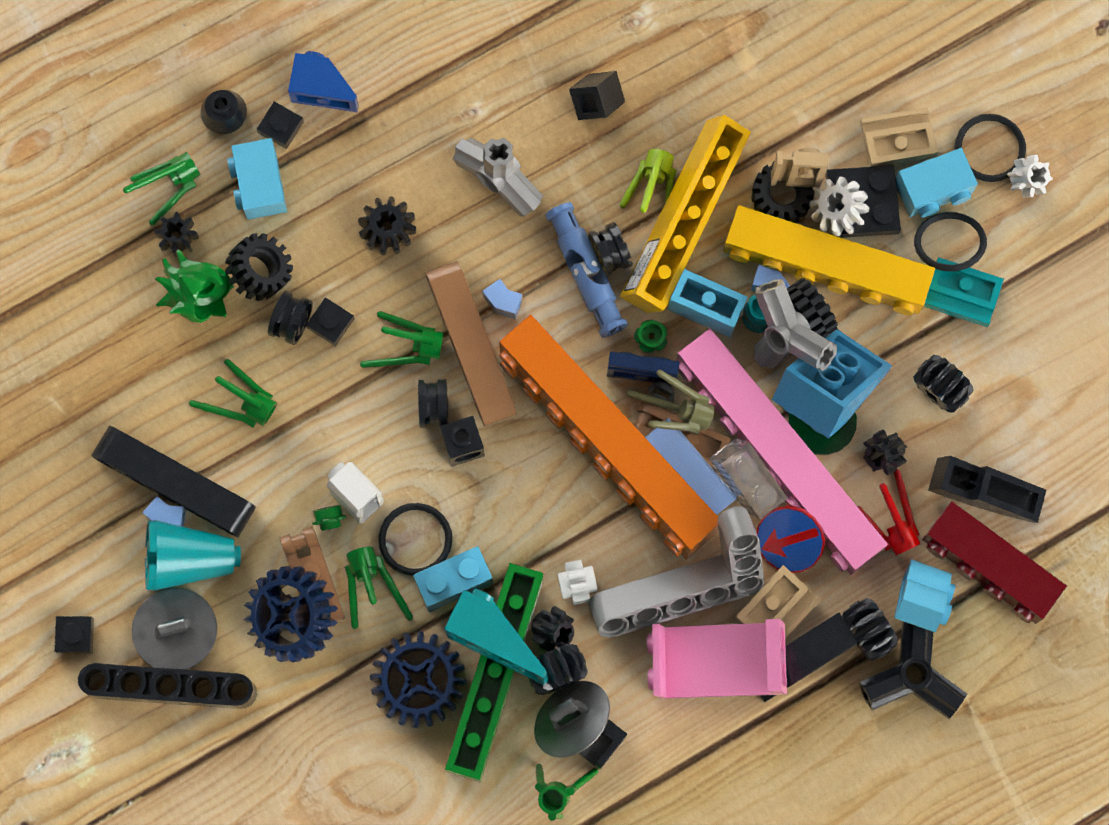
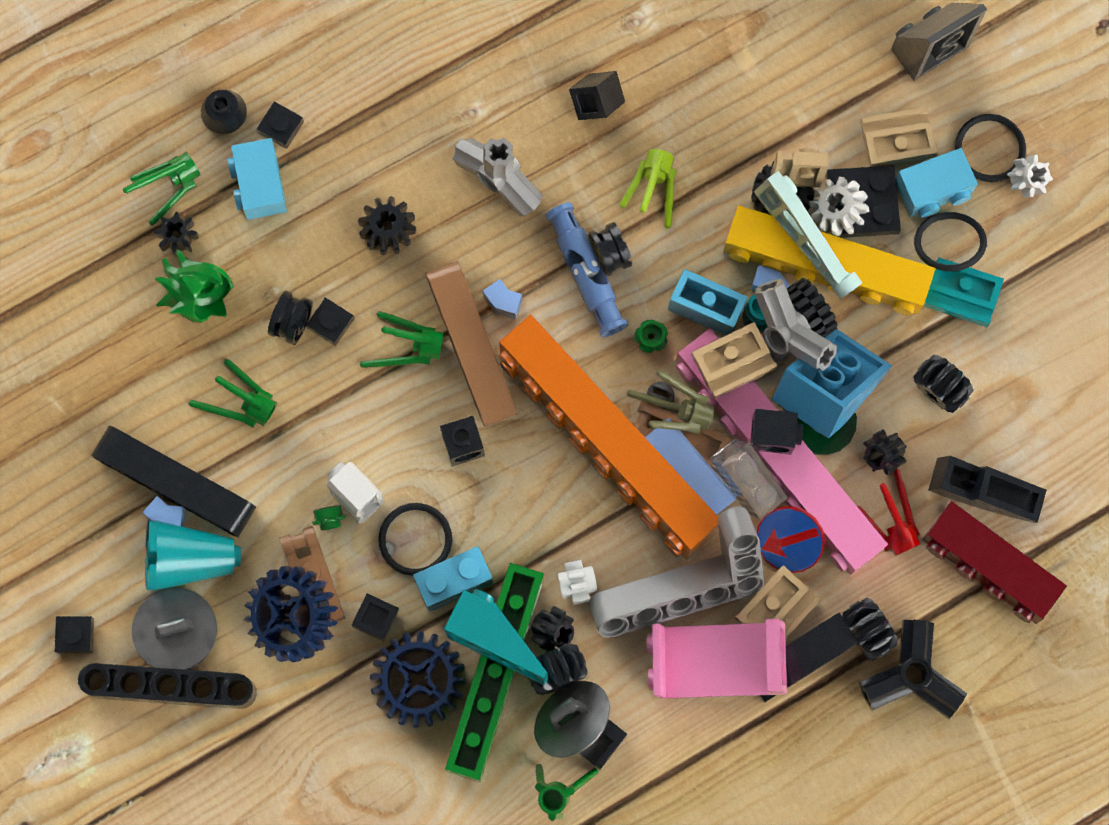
(247, 278): black tyre -> none
(320, 84): blue slope -> none
(363, 566): green plant -> none
(375, 617): none -> black plate
(433, 403): black wheel -> none
(640, 368): dark blue plate -> none
(685, 214): yellow brick -> none
(734, 360): none -> tan plate
(775, 431): none -> black brick
(777, 196): none -> light aqua plate
(925, 596): medium azure brick -> none
(937, 37): none -> dark grey slope

